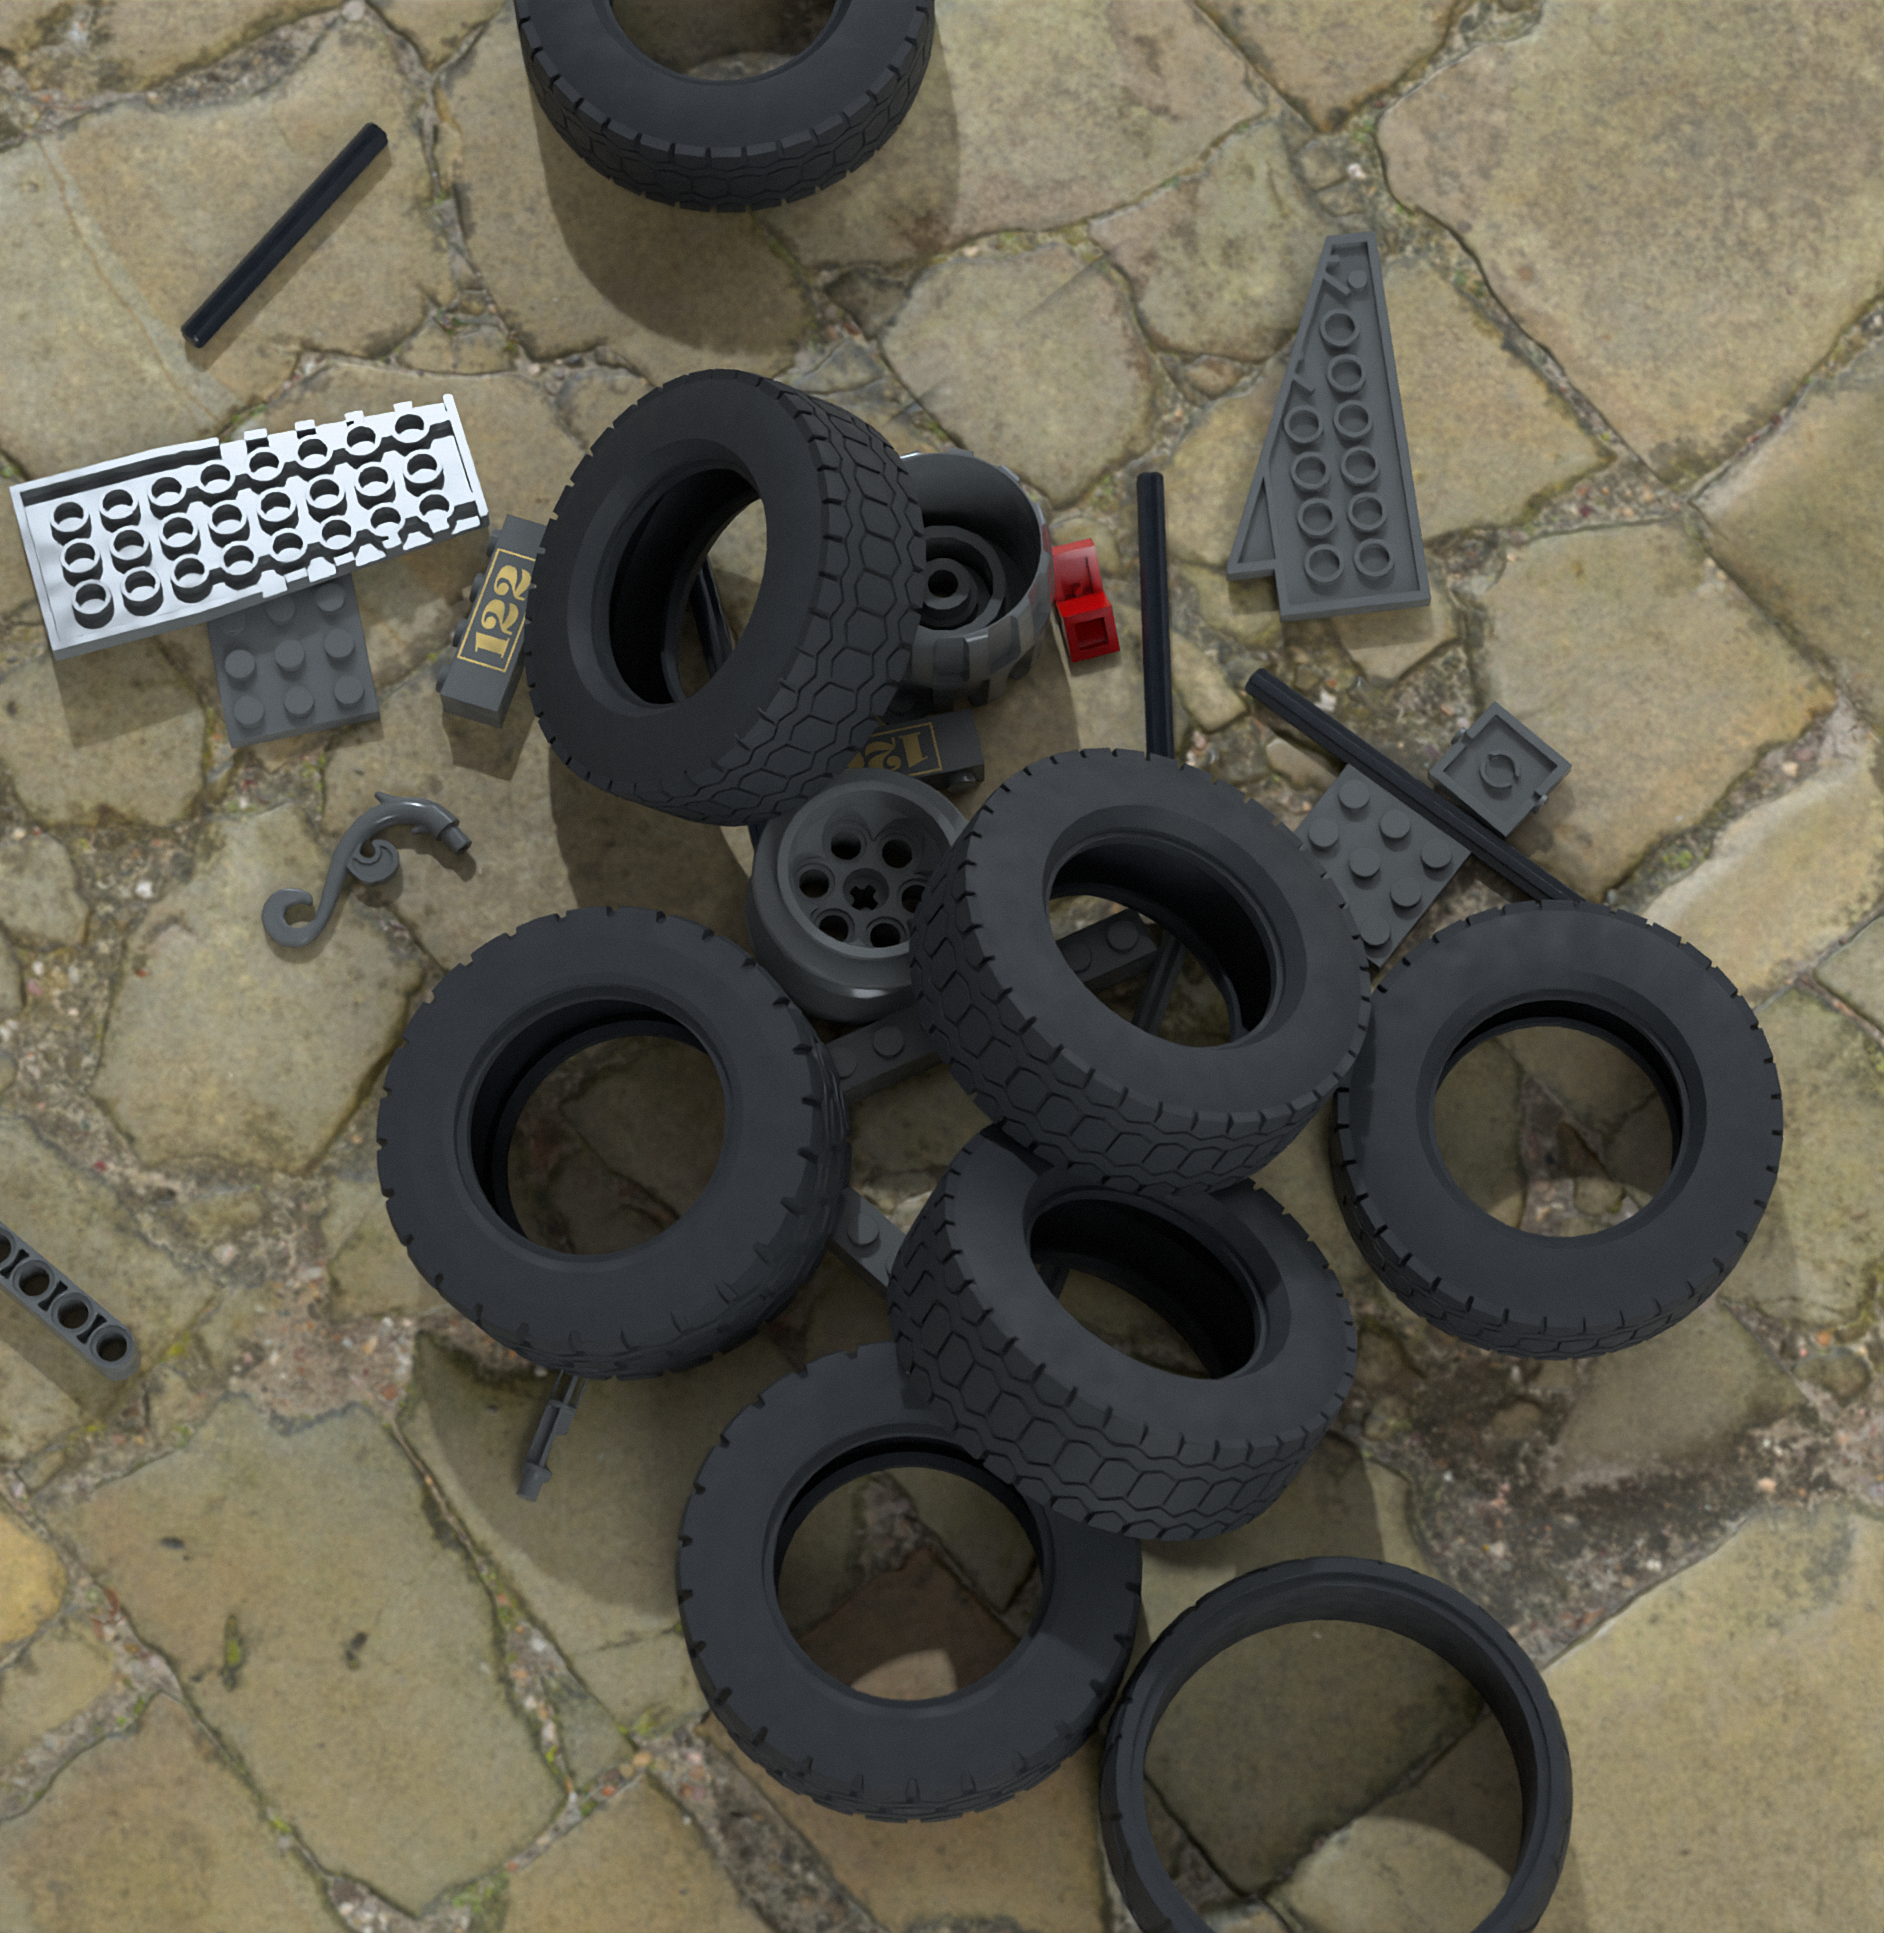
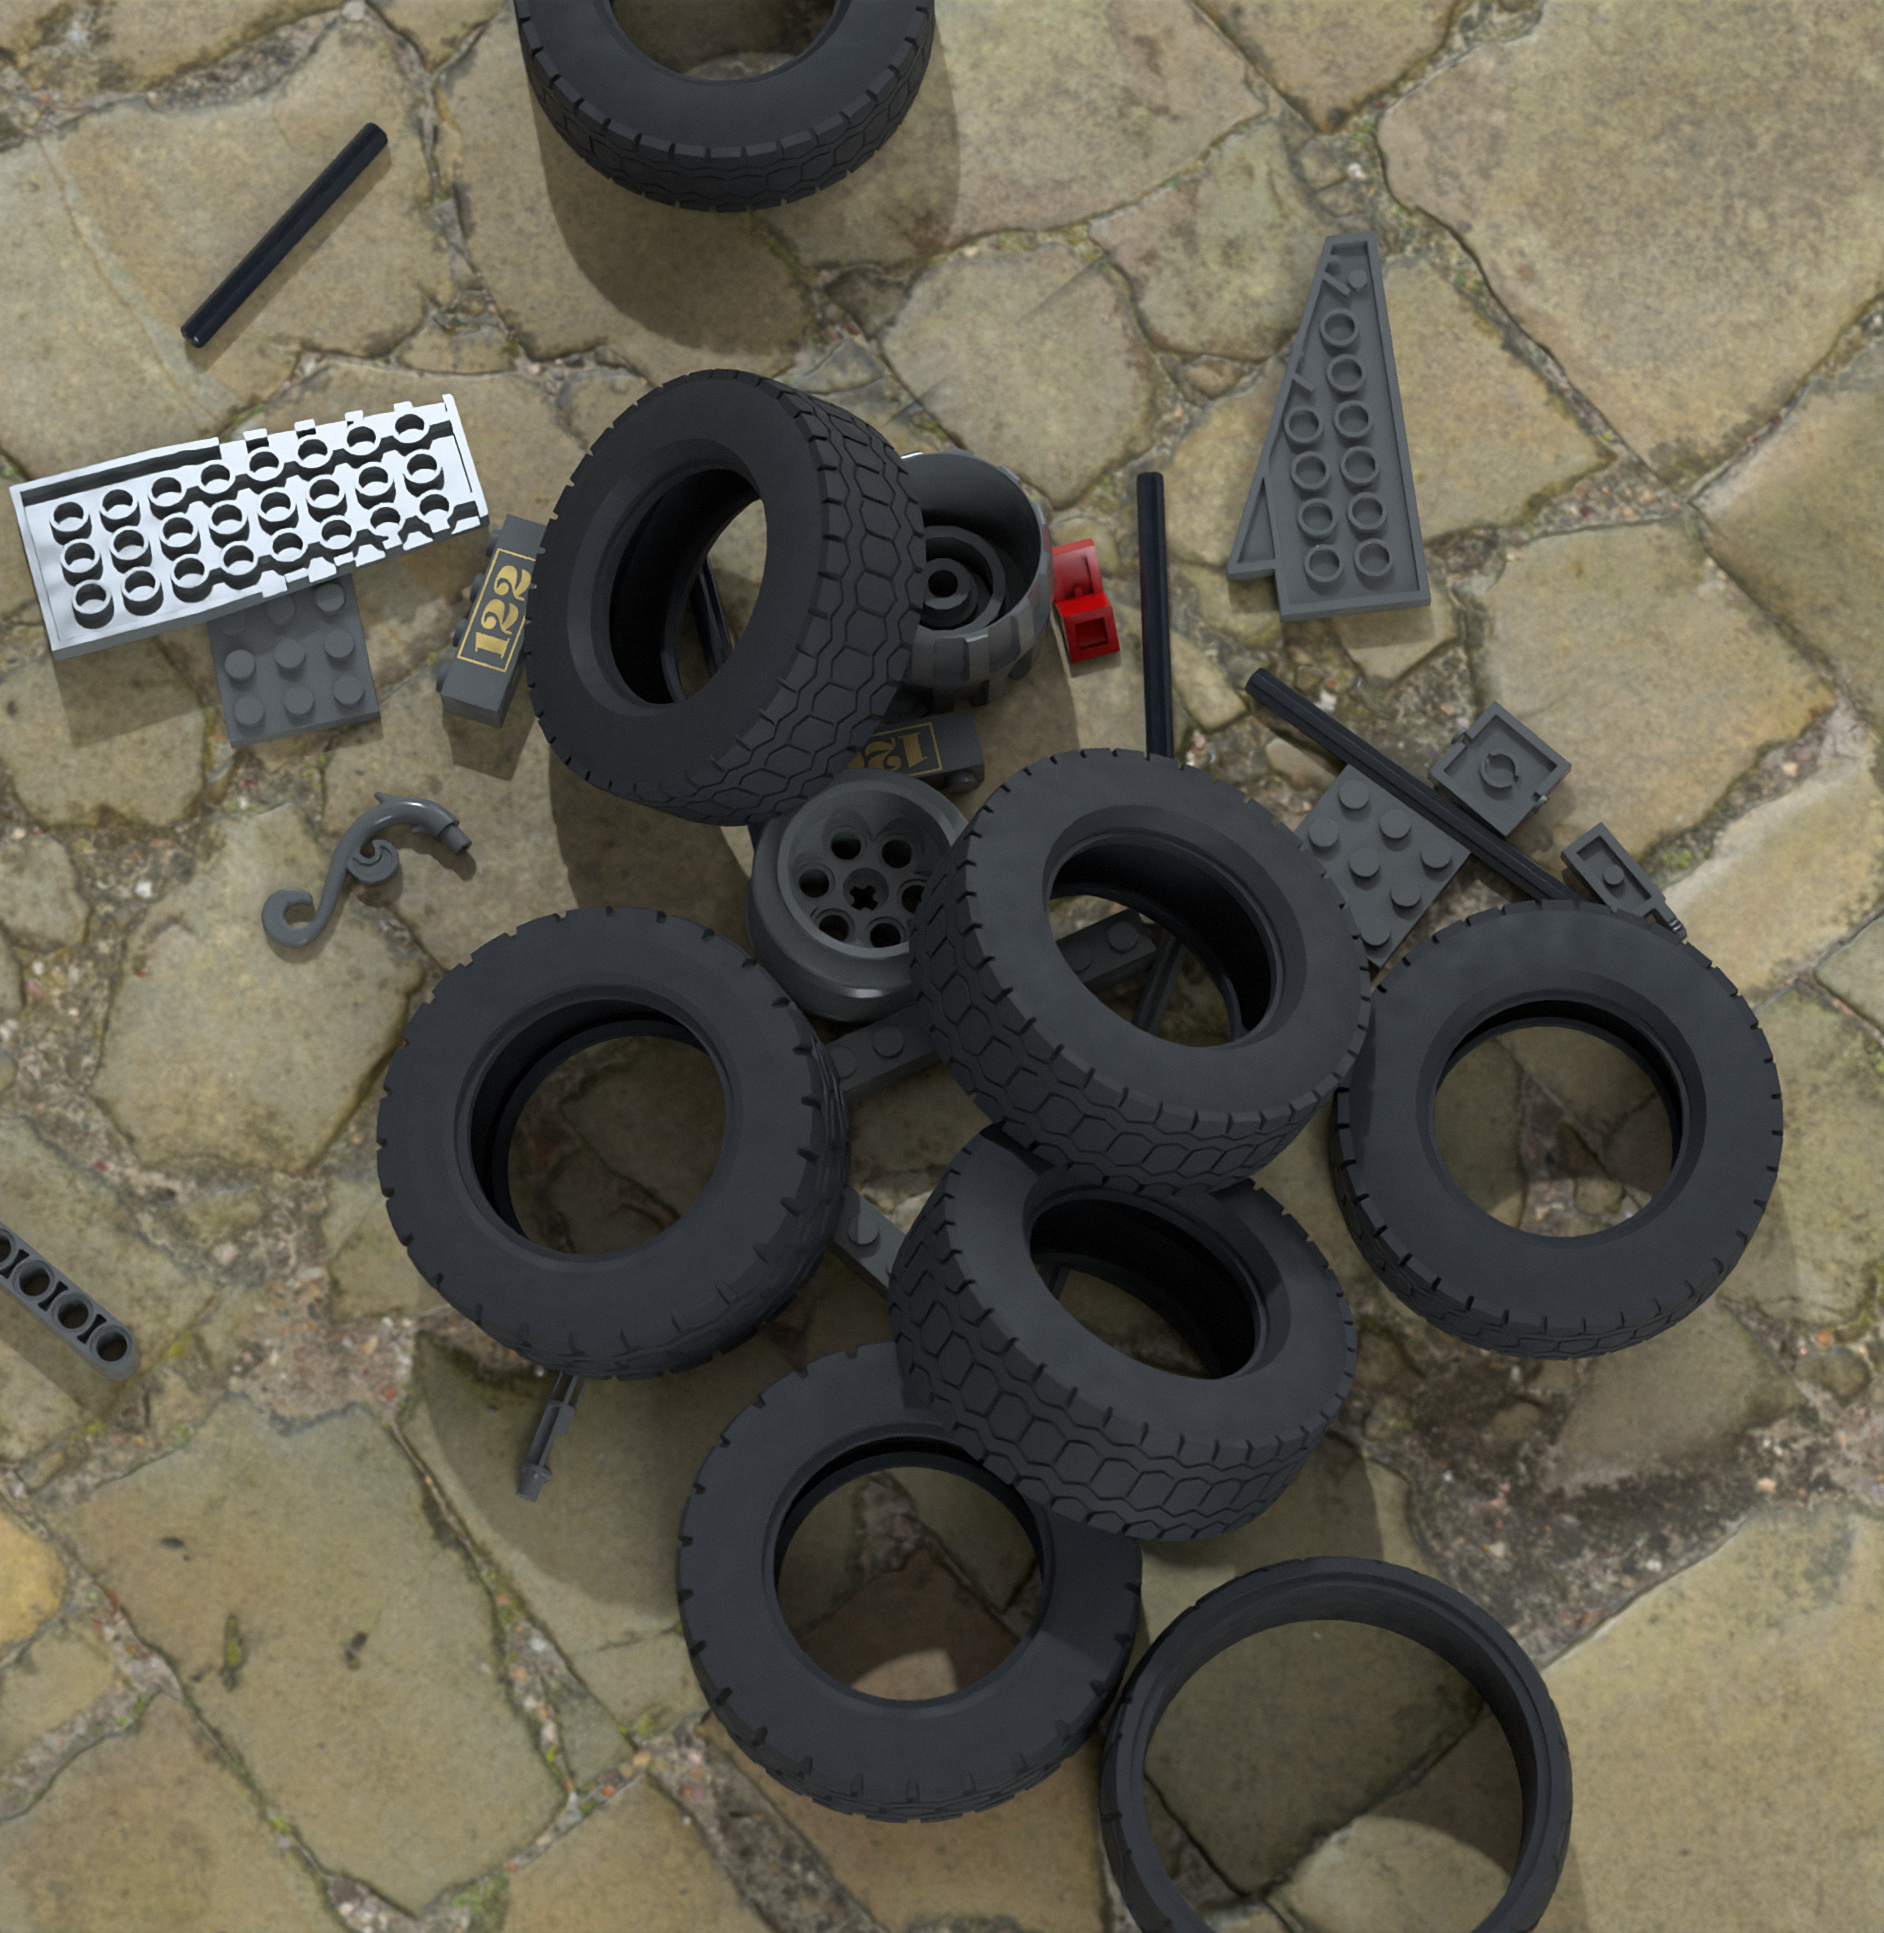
(1617, 879): none -> dark grey hinge

